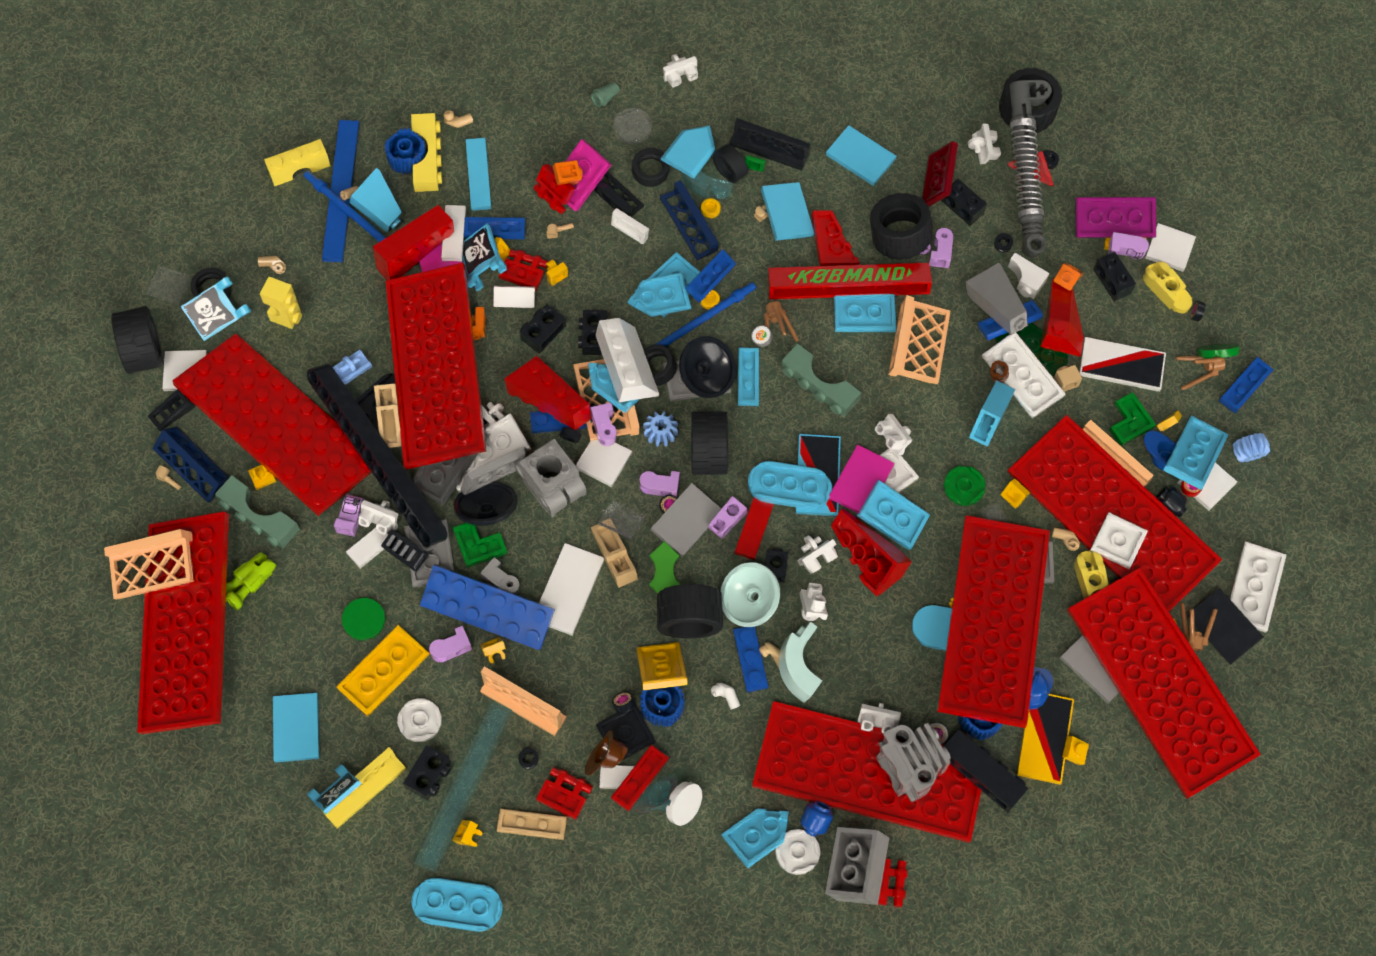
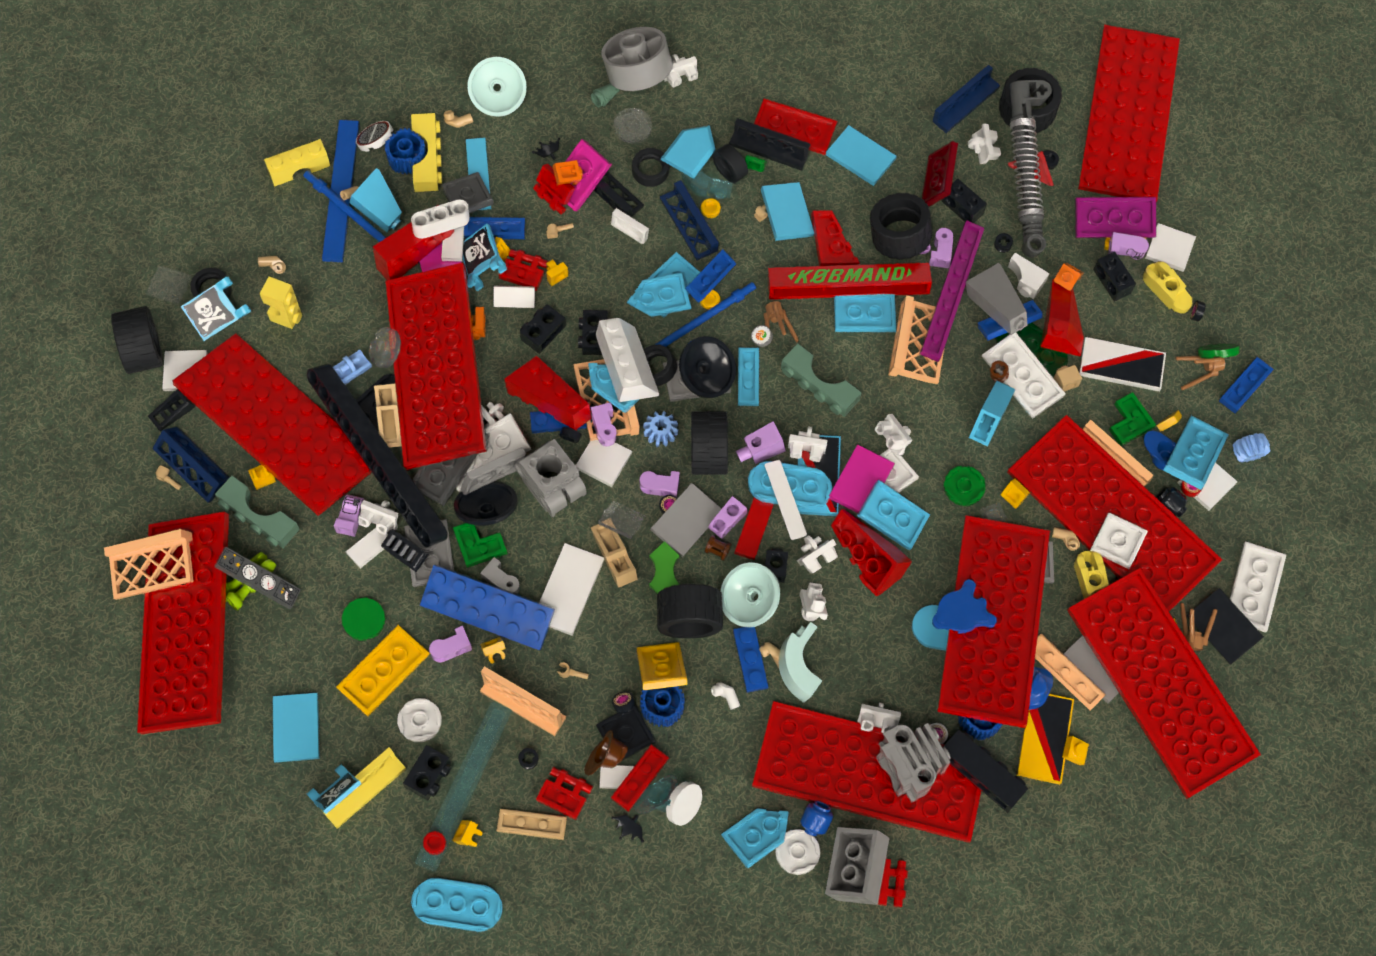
(257, 578): none -> dark grey tile
(374, 136): none -> tile
(385, 347): none -> clear tile
(434, 843): none -> red tile
(440, 219): none -> white beam
(470, 189): none -> dark grey tile
(497, 71): none -> light aqua dish
(547, 150): none -> black piece
(570, 672): none -> tan hand
(629, 826): none -> black piece
(637, 58): none -> light grey piece
(718, 548): none -> reddish brown bush
(762, 444): none -> lavender torso
(785, 499): none -> white sticker
(797, 124): none -> red tile
(807, 442): none -> white hips
(951, 291): none -> magenta plate
(962, 611): none -> blue tile
(965, 100): none -> dark blue fence
(1067, 673): none -> light nougat tile
(1129, 113): none -> red plate

